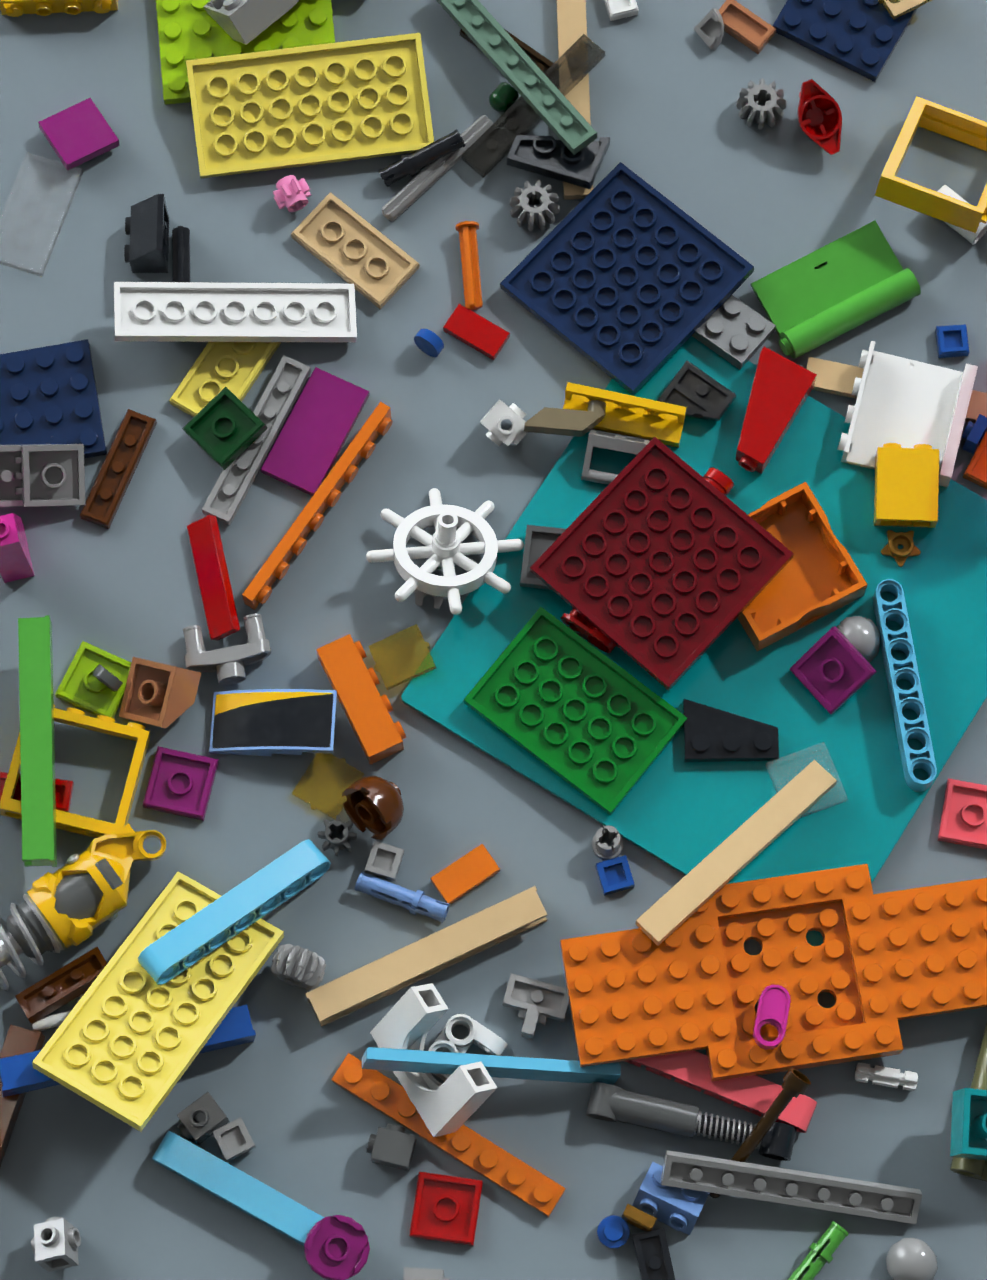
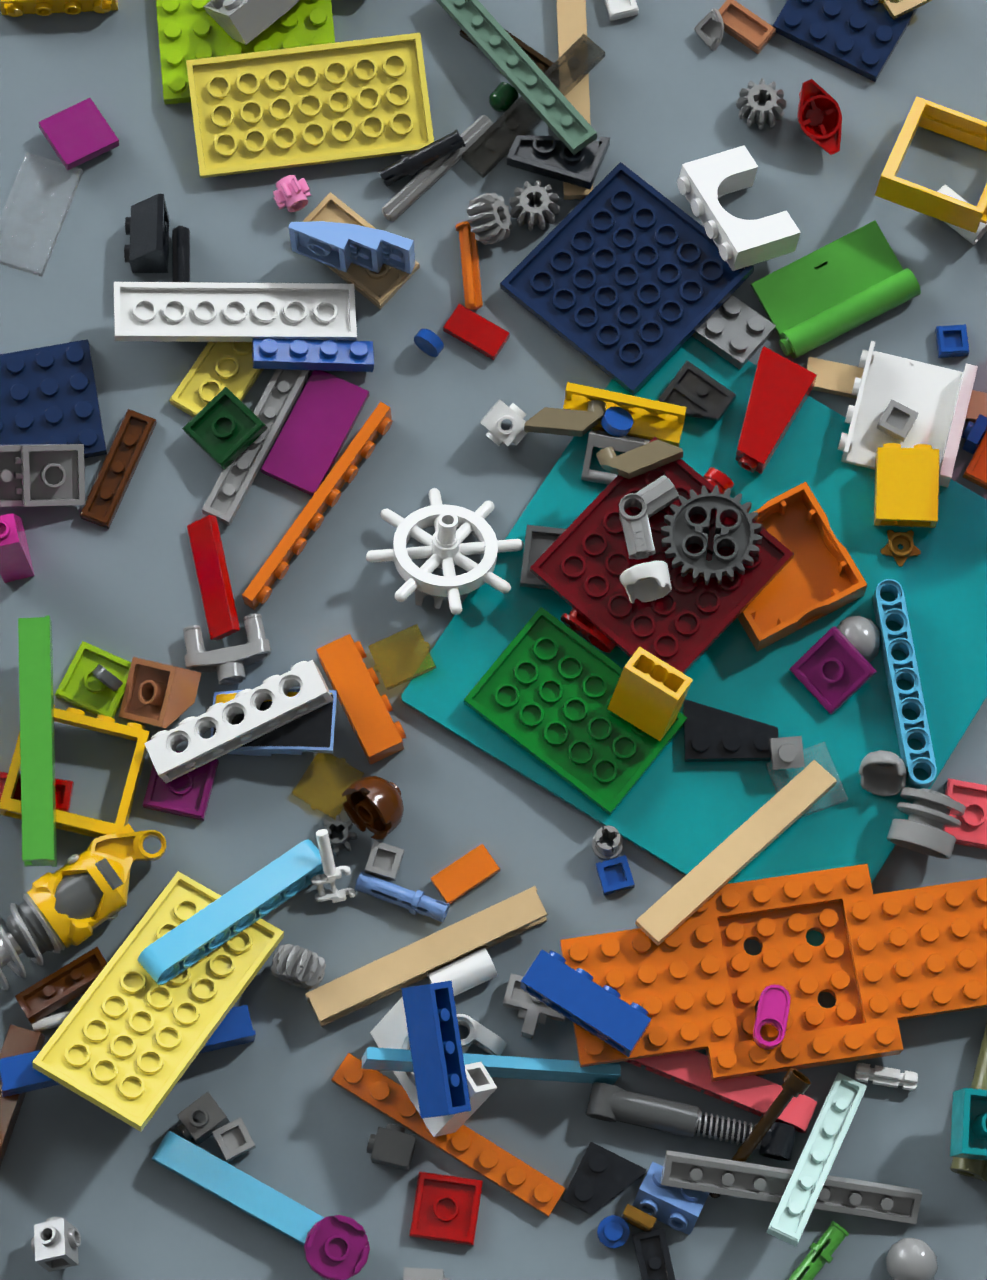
(255, 724): none -> white brick
(313, 354): none -> blue plate
(331, 872): none -> white piece
(350, 243): none -> light blue slope
(436, 1049): none -> blue brick
(466, 971): none -> white pin
(489, 218): none -> light grey gear
(585, 1002): none -> blue brick
(600, 1179): none -> black wing
(617, 421): none -> blue tile
(637, 528): none -> light grey piece
(639, 459): none -> dark tan piece
(647, 581): none -> white hair
(649, 693): none -> yellow brick
(683, 532): none -> dark grey gear
(738, 240): none -> white arch
(787, 752): none -> light grey plate
(816, 1159): none -> light aqua tile
(883, 773): none -> light grey hair
(897, 420): none -> light grey plate
(926, 822): none -> light grey wheel

